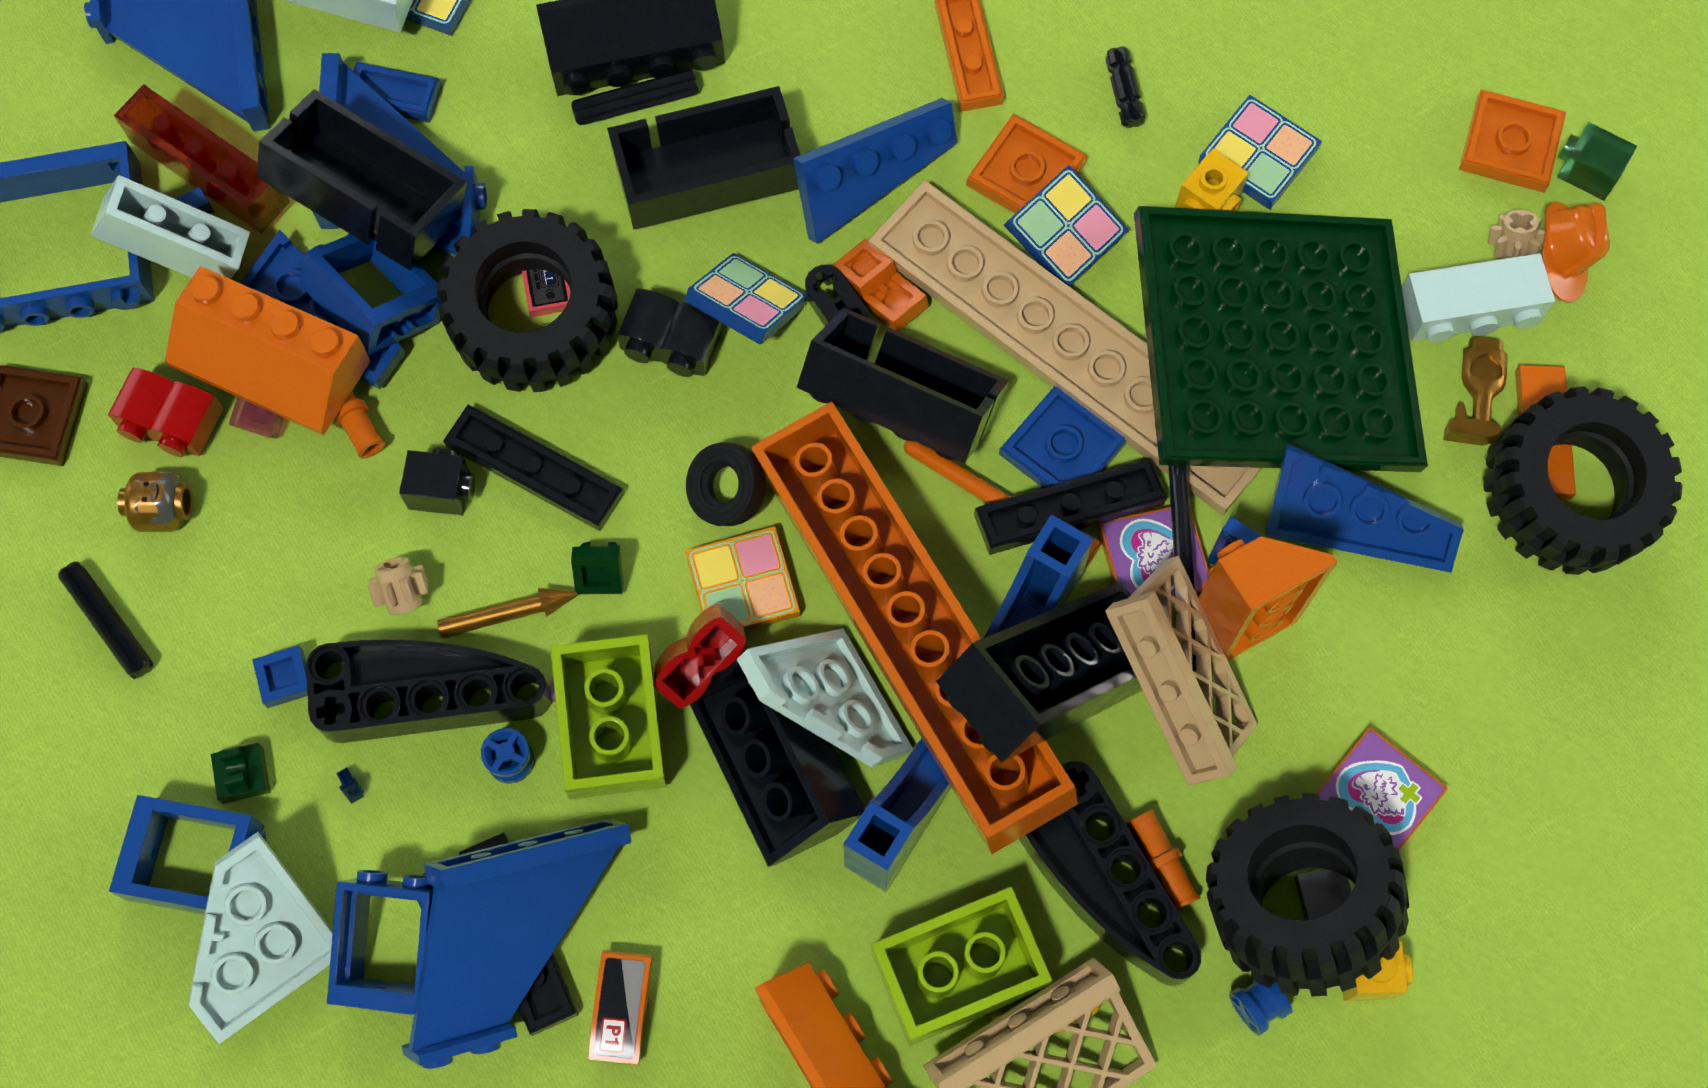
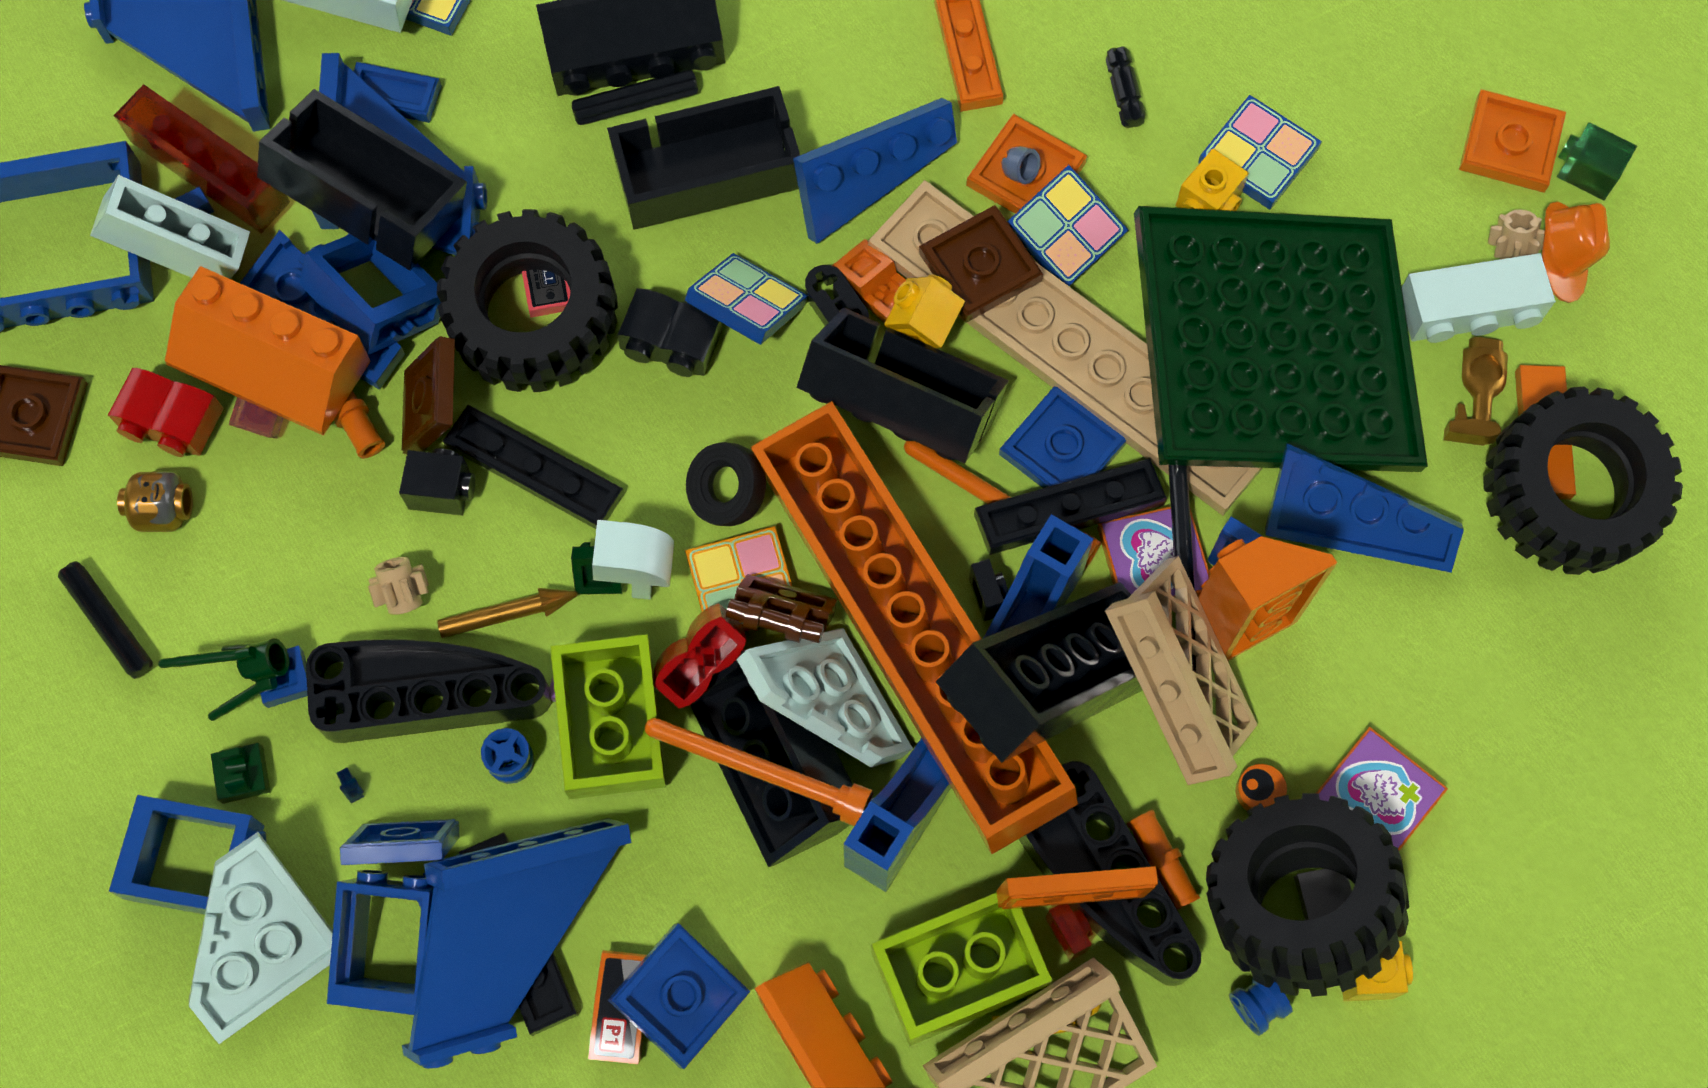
(255, 661): none -> dark green plant
(400, 842): none -> tile
(428, 395): none -> reddish brown tile
(632, 556): none -> light aqua brick
(679, 996): none -> blue tile
(781, 609): none -> reddish brown plate
(846, 801): none -> orange piece
(925, 309): none -> yellow brick
(982, 262): none -> reddish brown tile
(988, 588): none -> black plate
(1024, 157): none -> sand blue hinge
(1070, 930): none -> clear red plate
(1076, 887): none -> orange tile
(1260, 785): none -> tile

